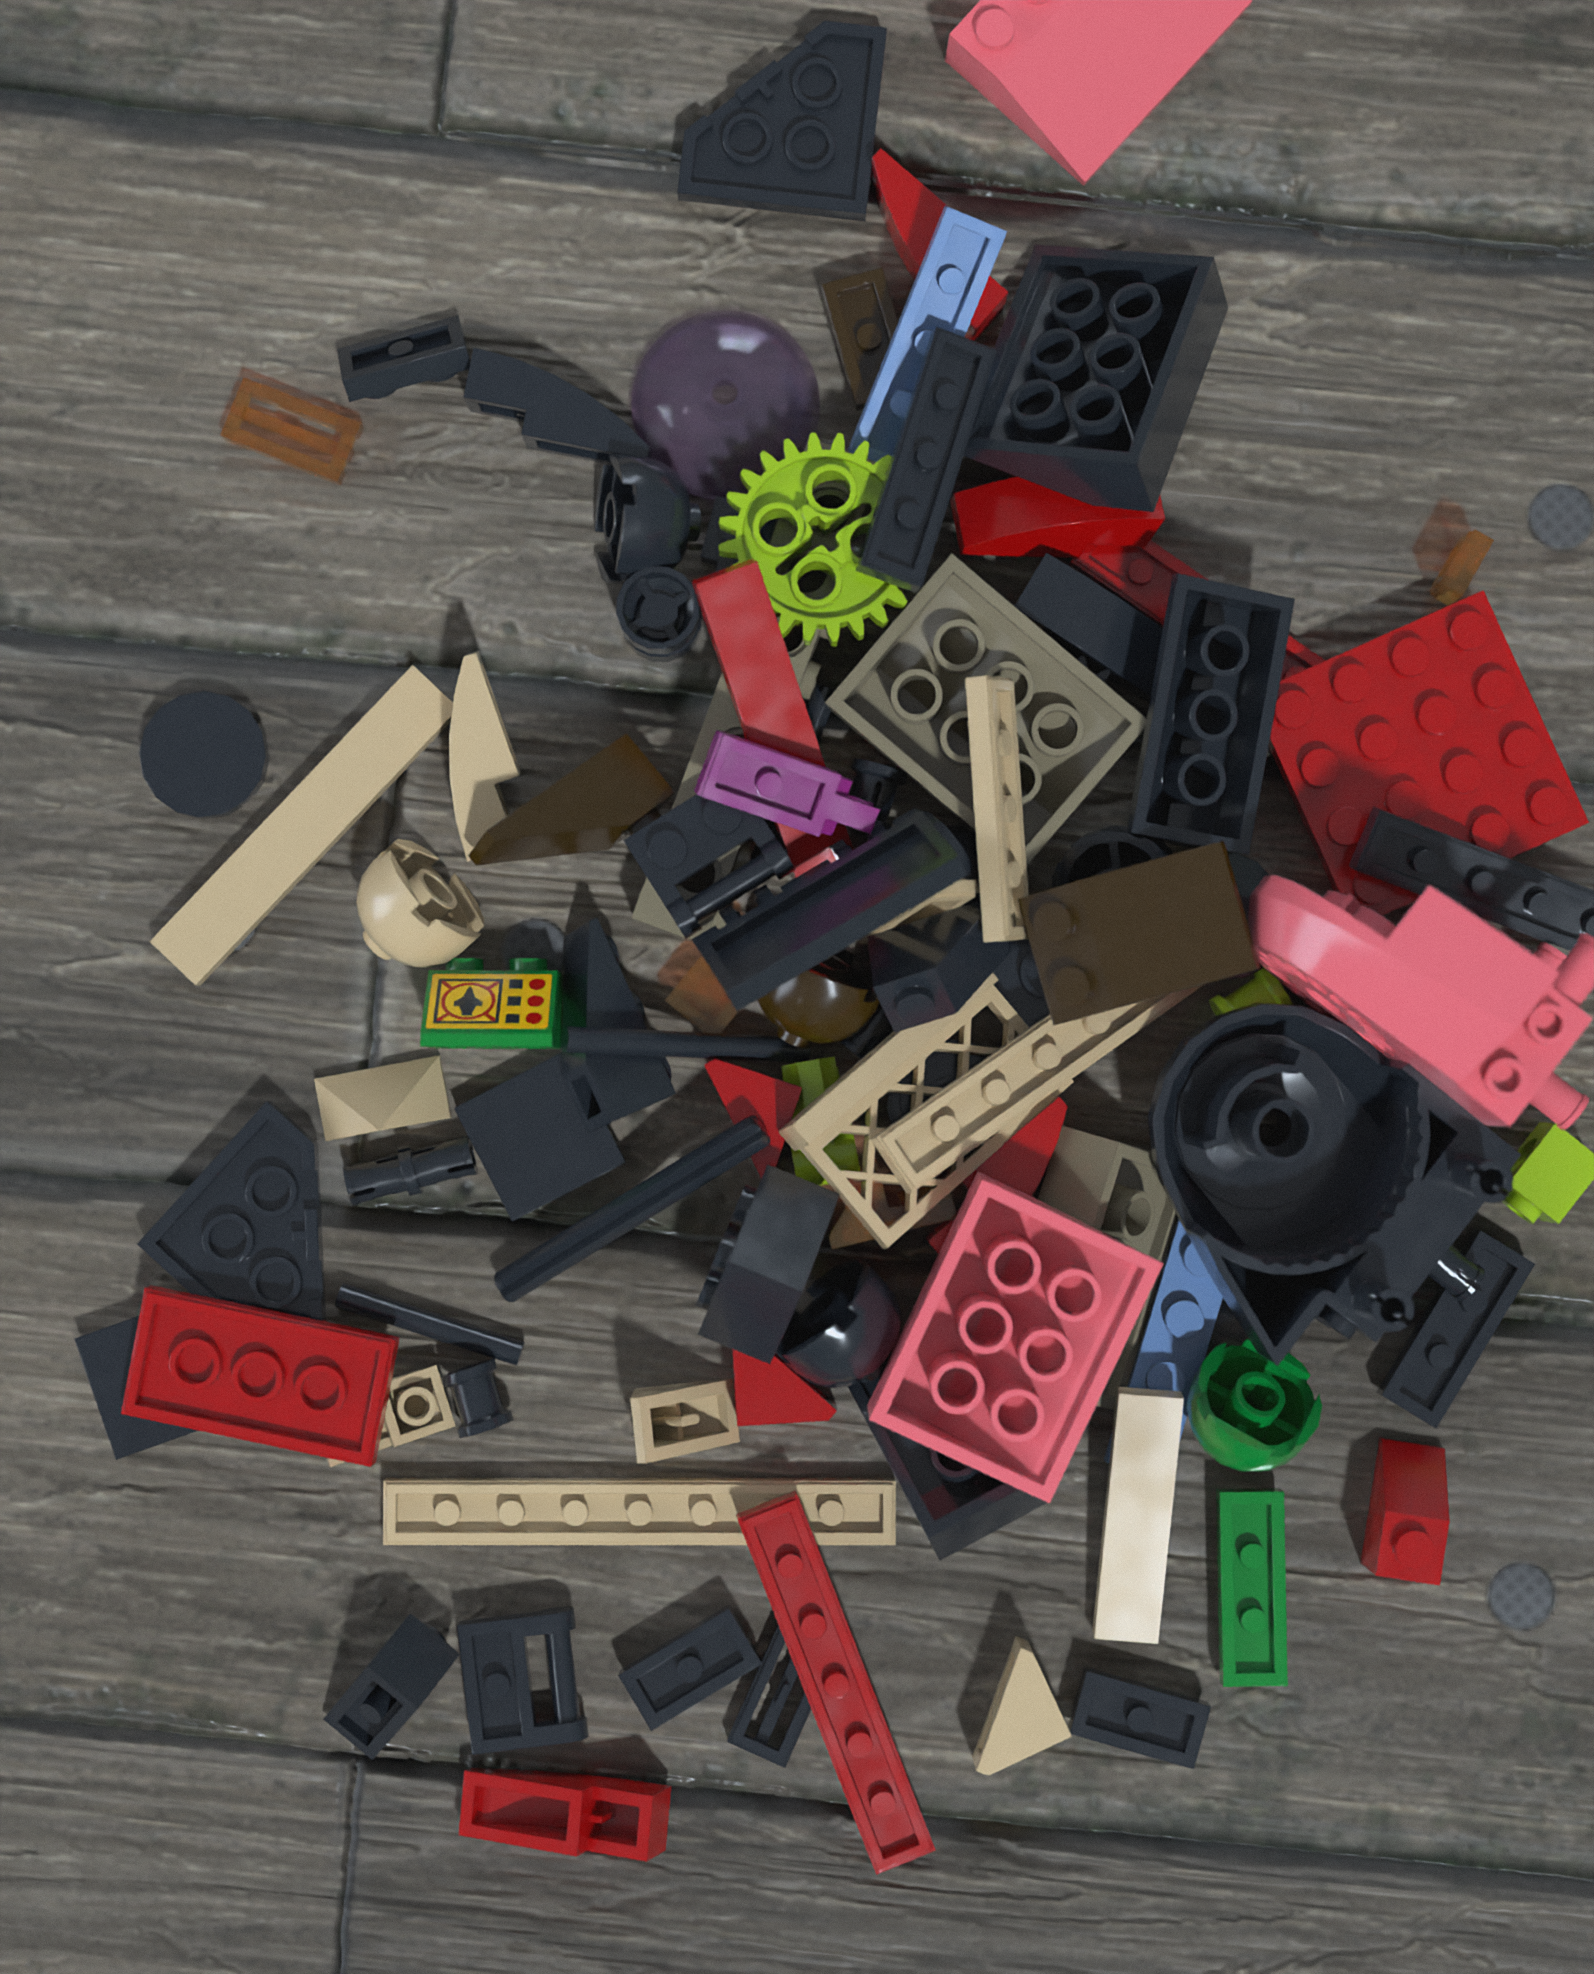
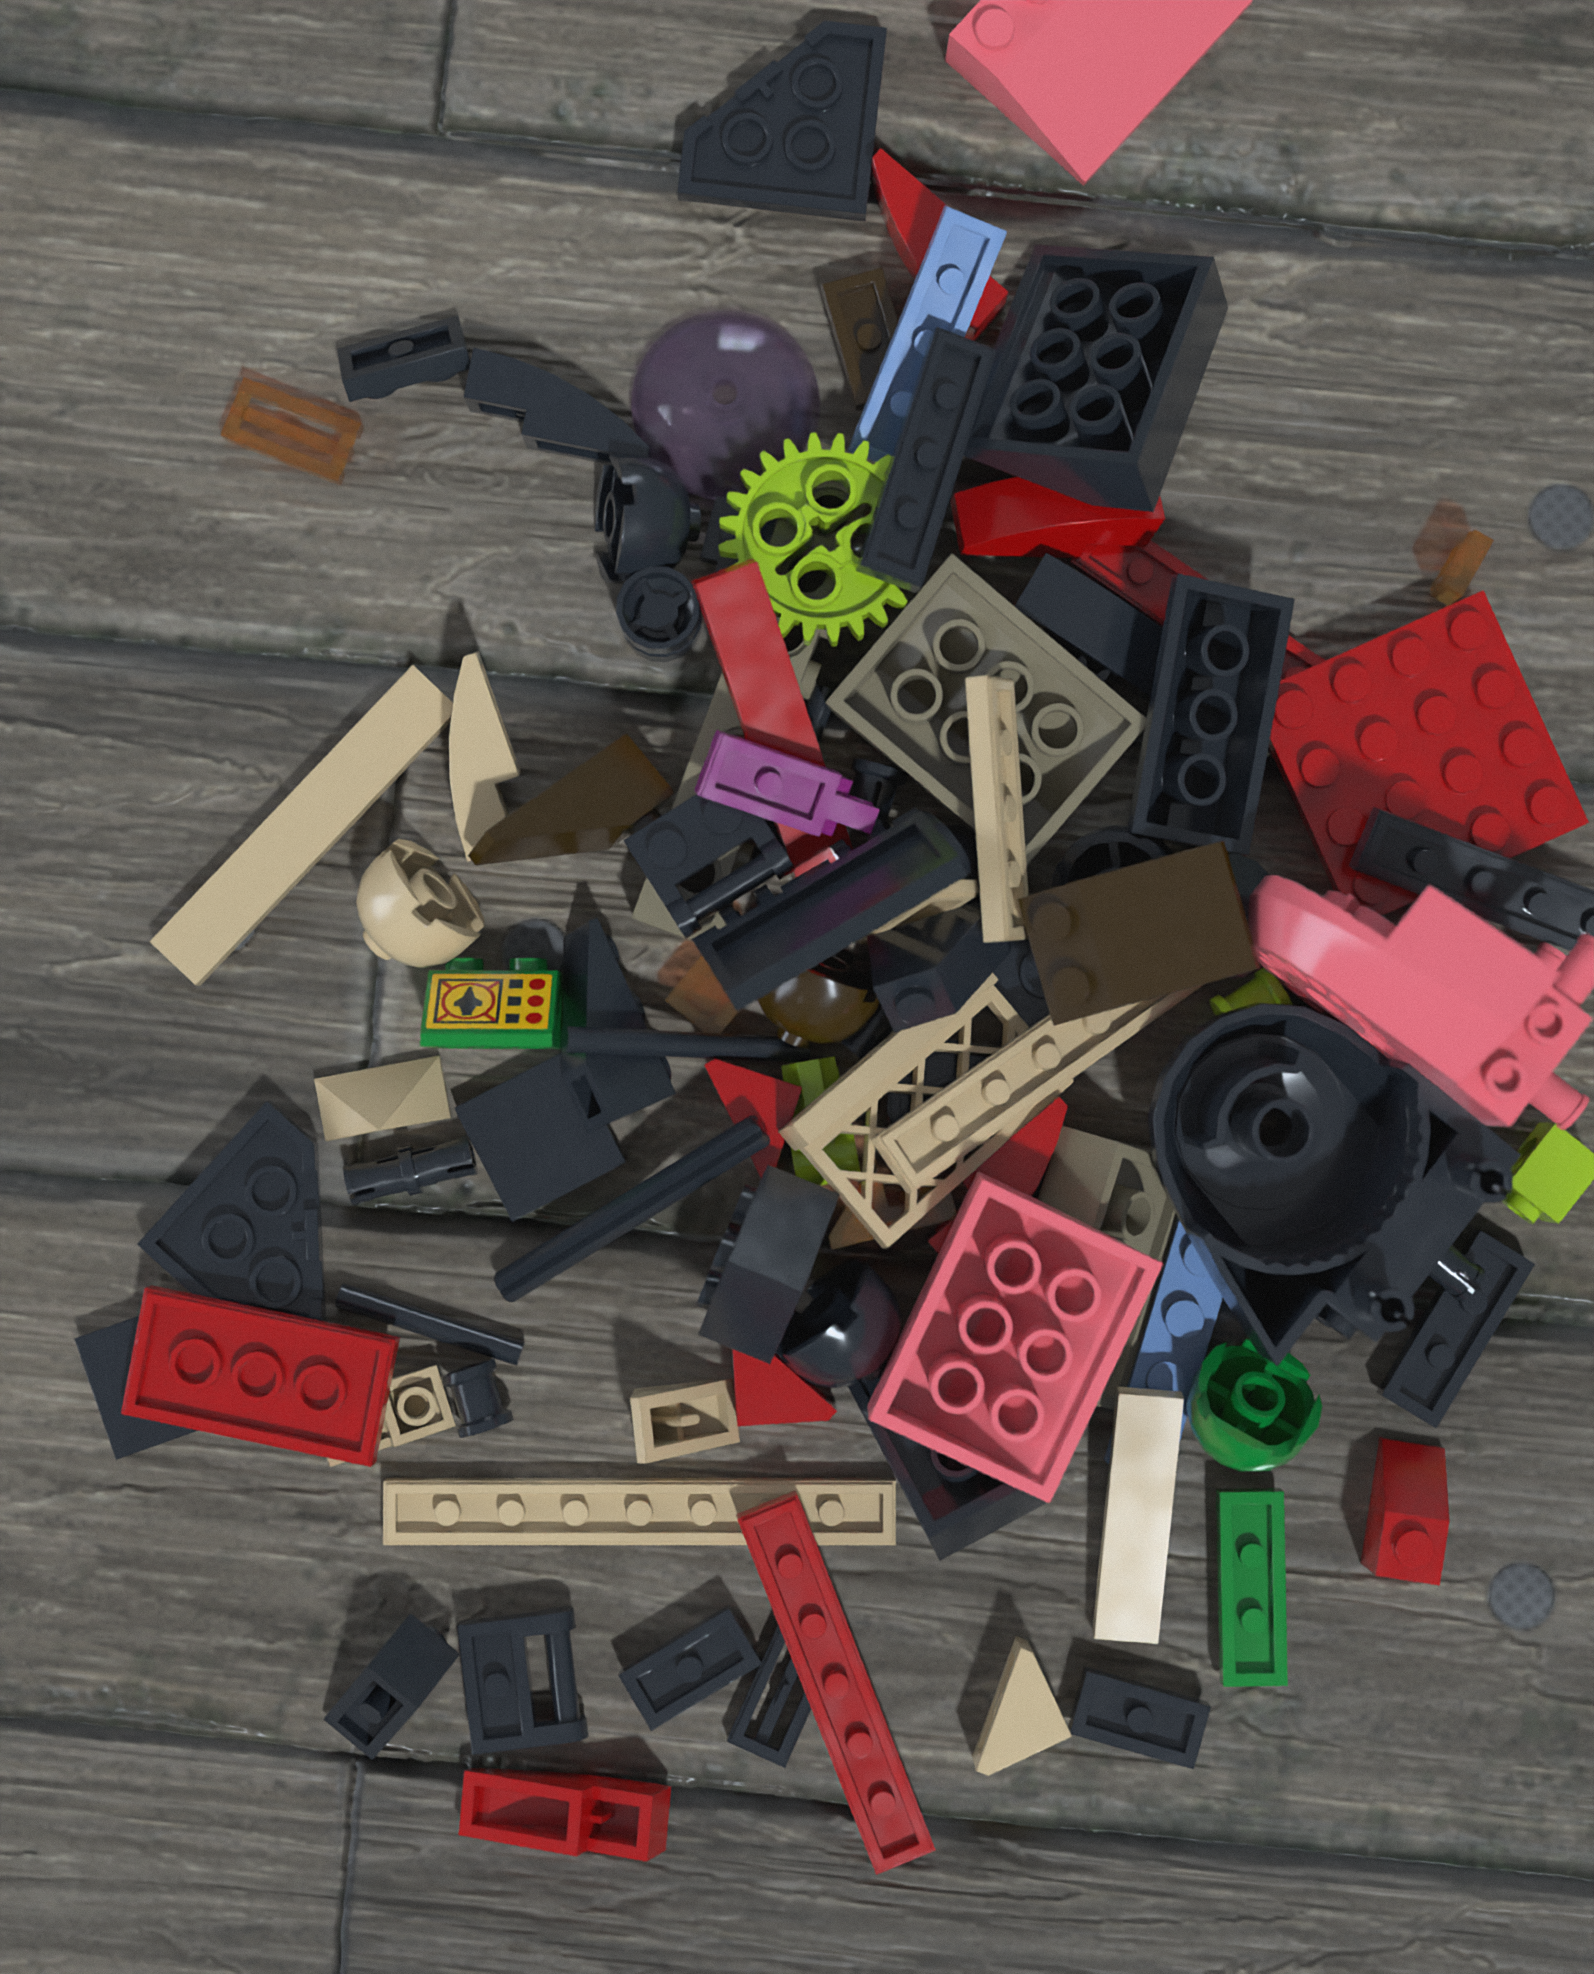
(204, 755): black tile -> none

